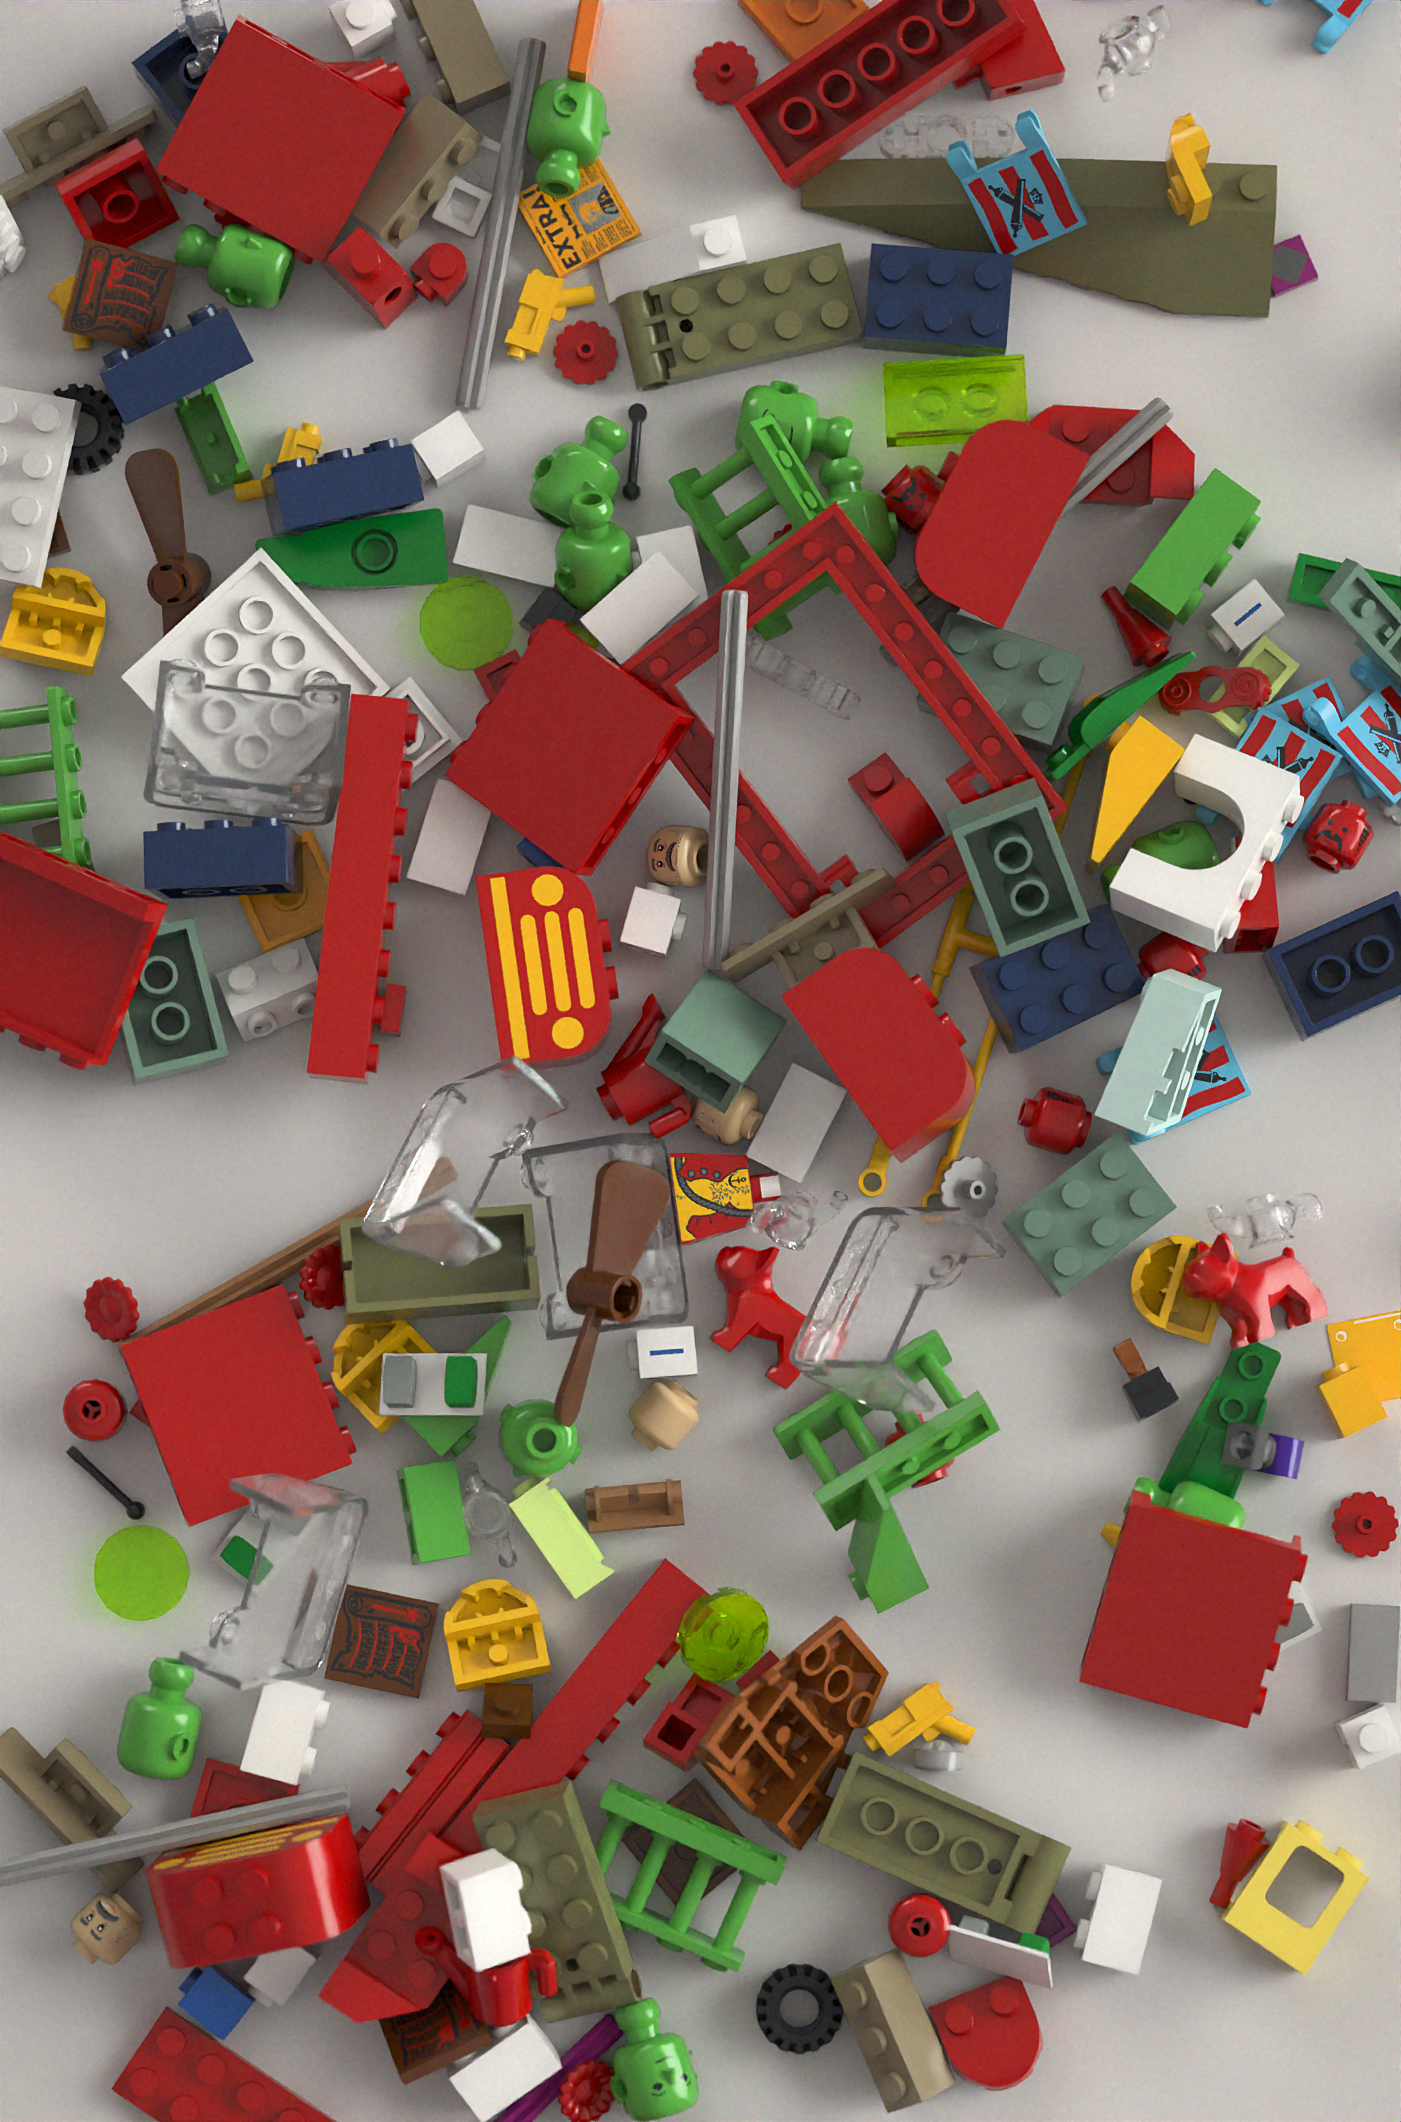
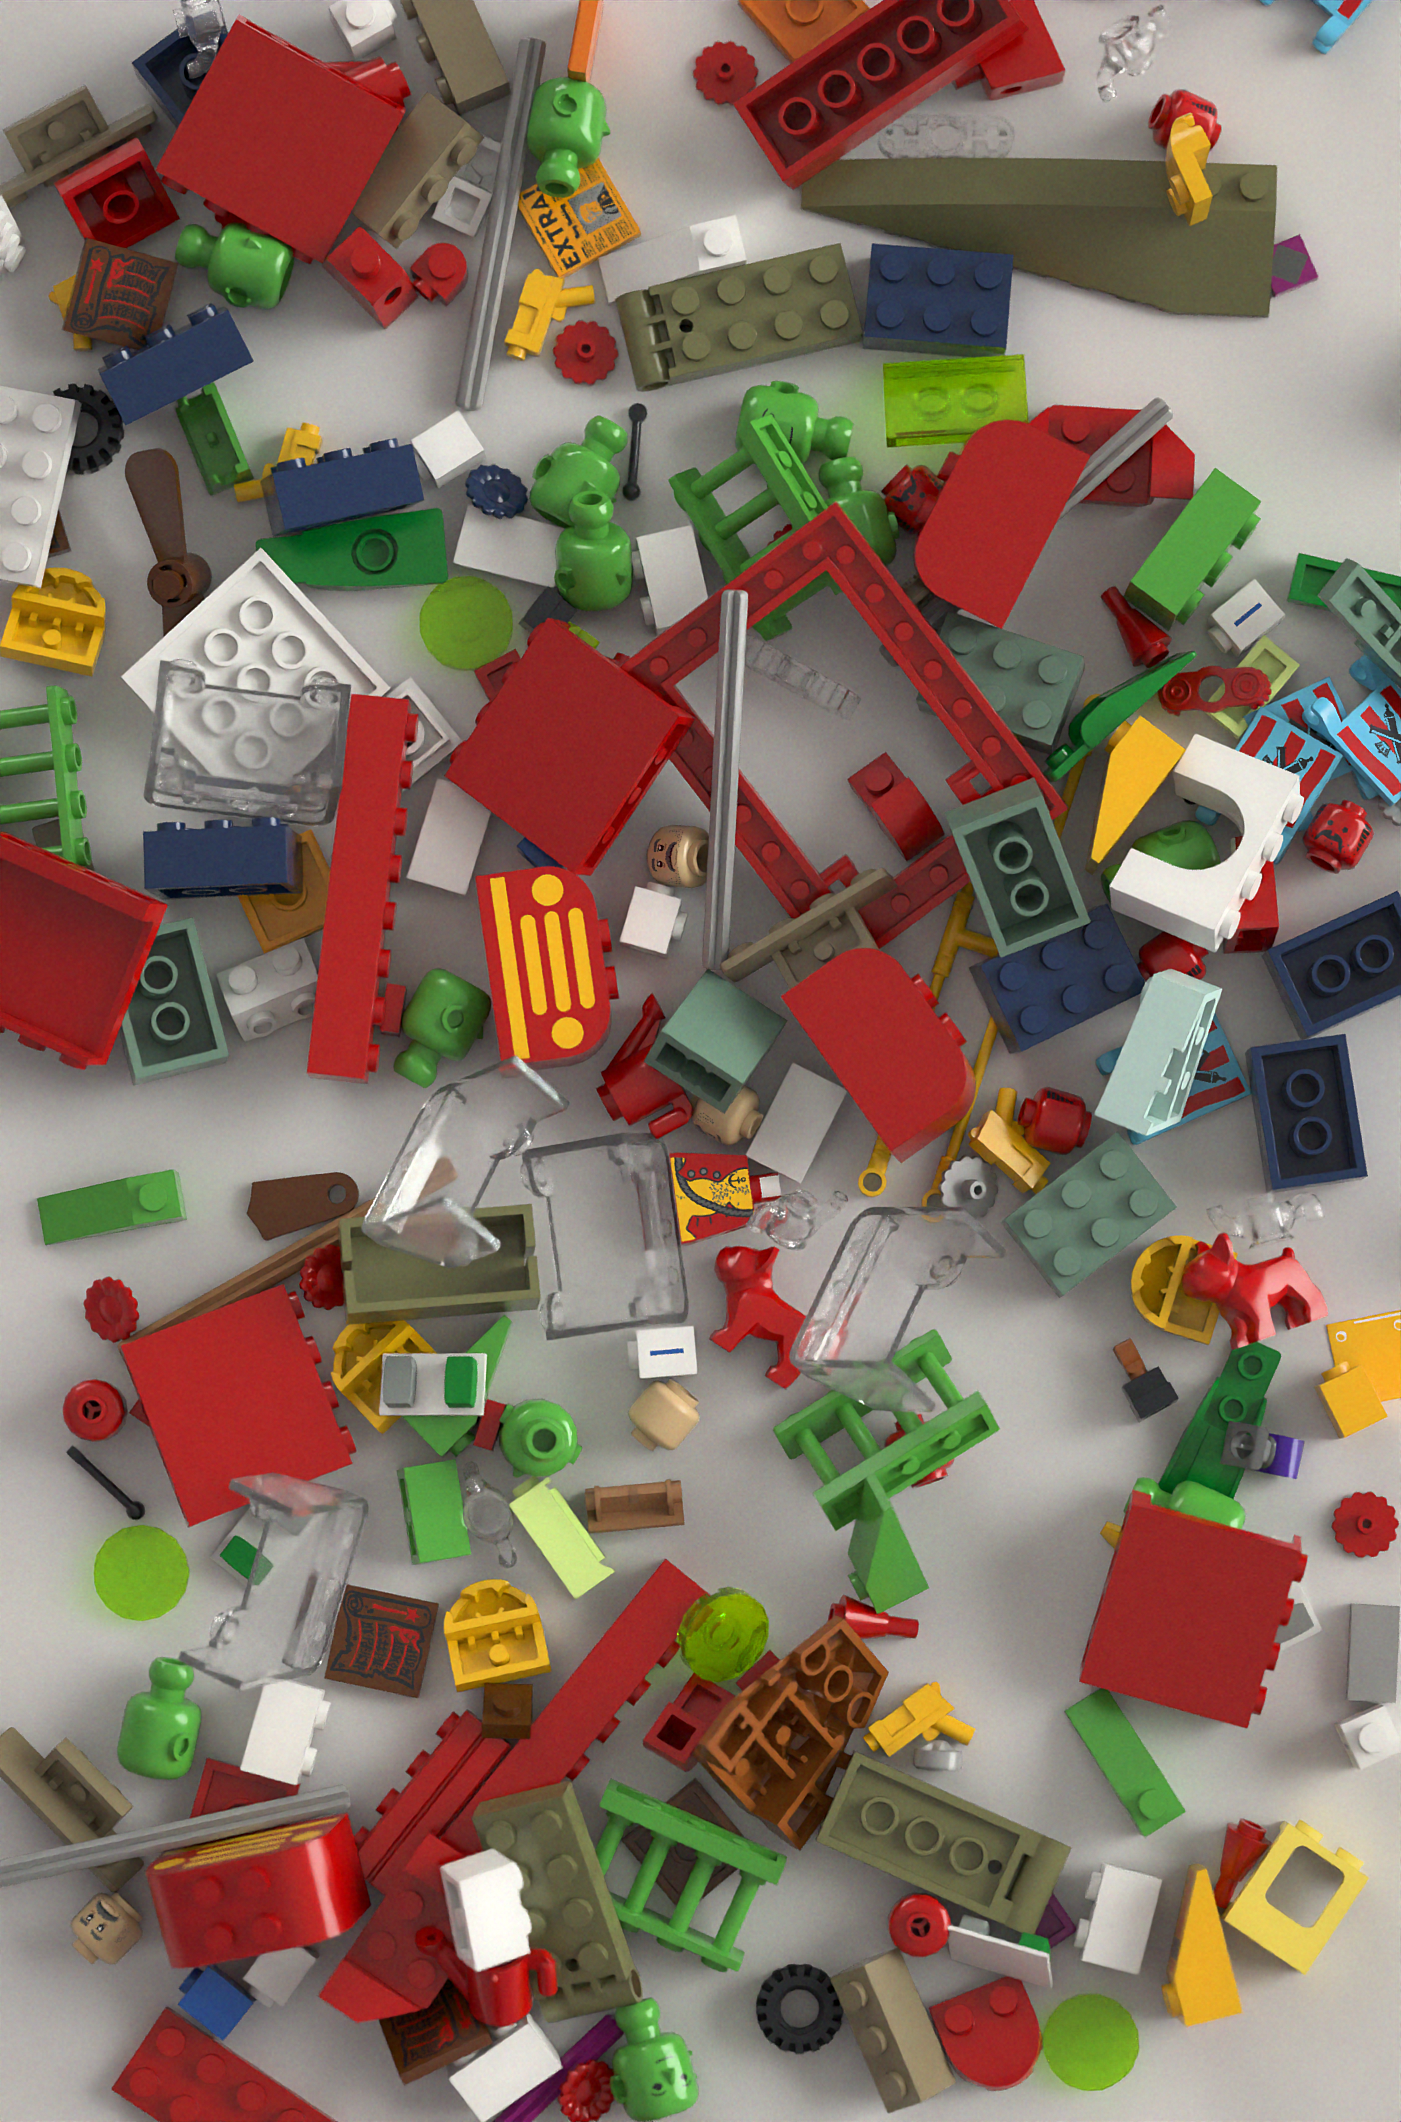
(112, 1207): none -> bright green slope
(298, 1202): none -> reddish brown piece
(441, 1021): none -> bright green piece
(489, 1425): none -> red tile
(496, 491): none -> dark blue piece
(623, 1218): reddish brown piece -> none
(639, 607): white piece -> none
(868, 1623): none -> red cone
(1001, 1143): none -> yellow piece
(1022, 195): flag -> none
(1090, 2041): none -> clear neon green tile
(1125, 1762): none -> bright green slope
(1178, 104): none -> red head
(1198, 1963): none -> yellow slope
(1306, 1113): none -> dark blue brick

